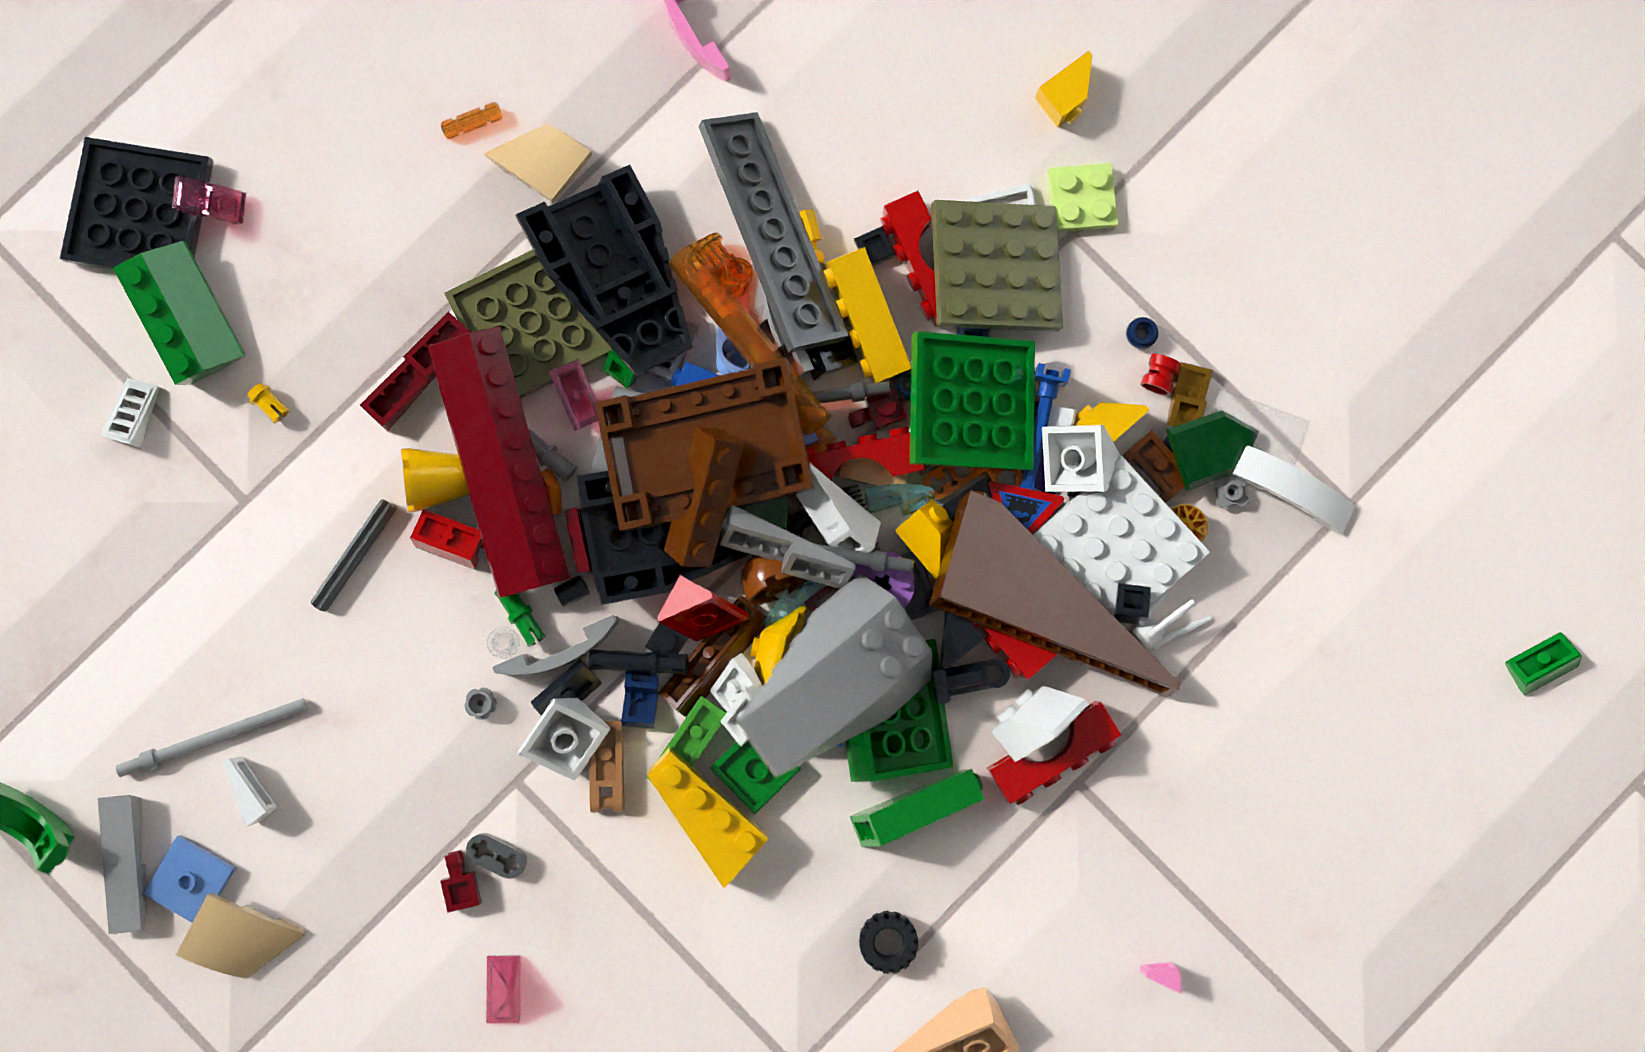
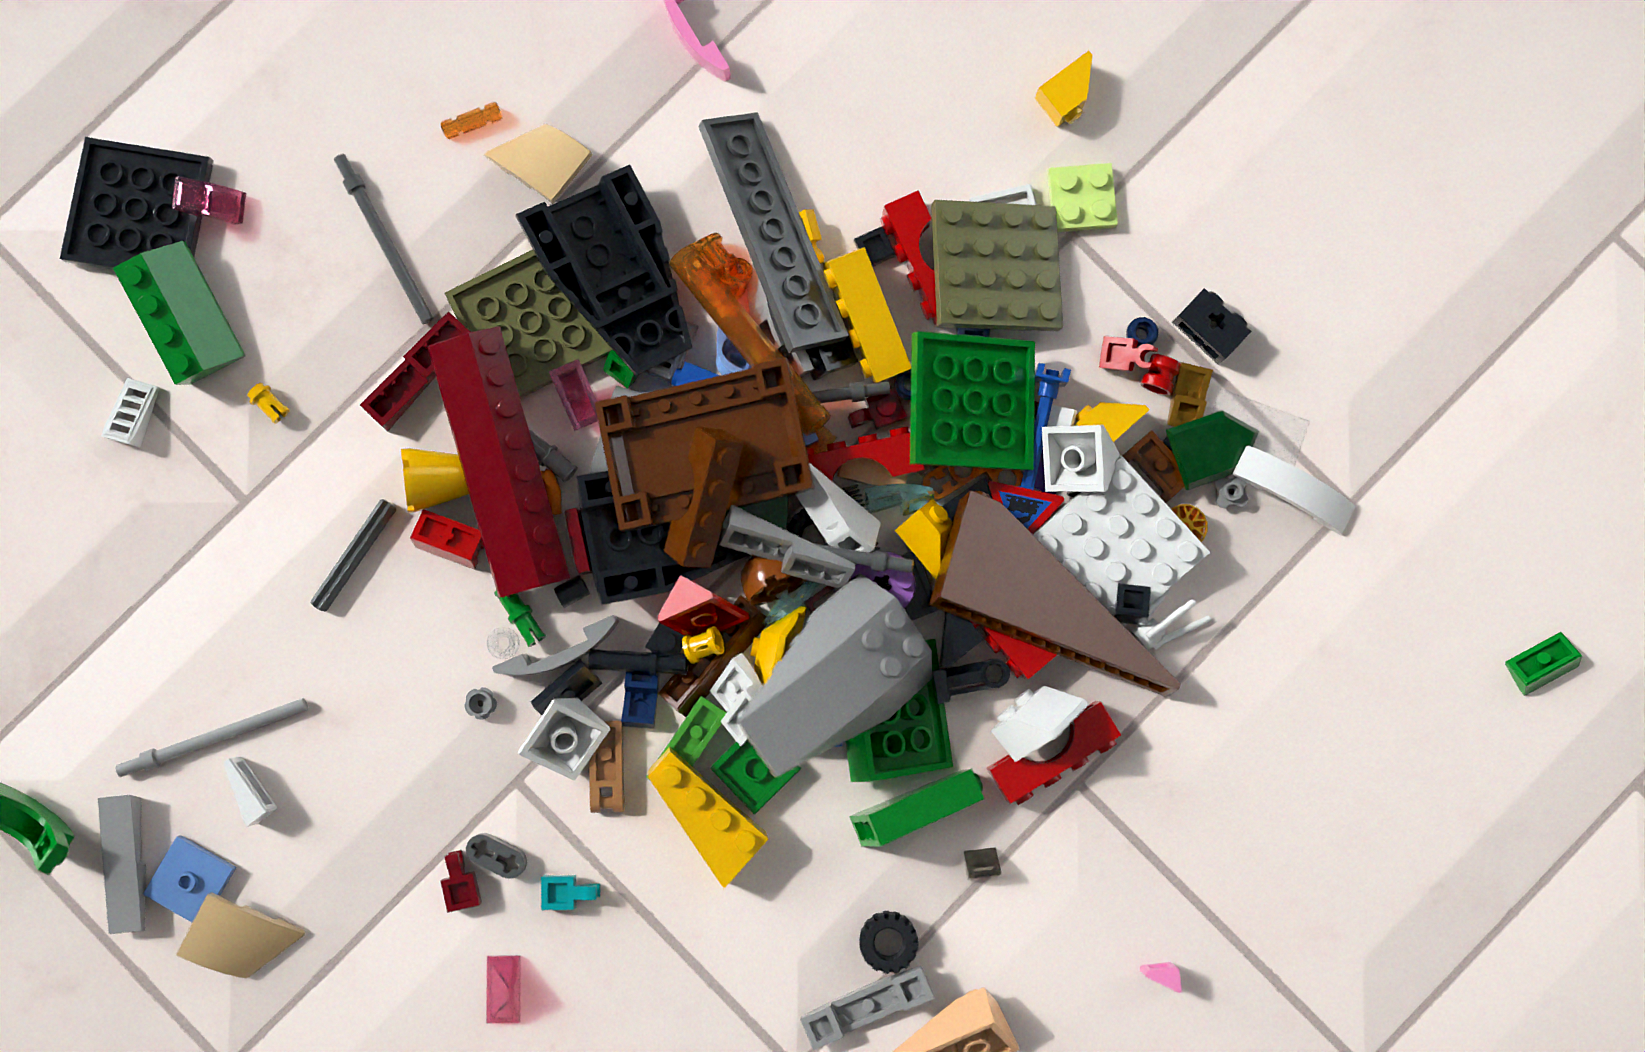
(355, 187): none -> dark grey bar
(561, 892): none -> teal plate
(703, 645): none -> yellow bush
(866, 1005): none -> light grey slope
(981, 863): none -> clear smoke slope
(1122, 353): none -> plate
(1216, 342): none -> black brick

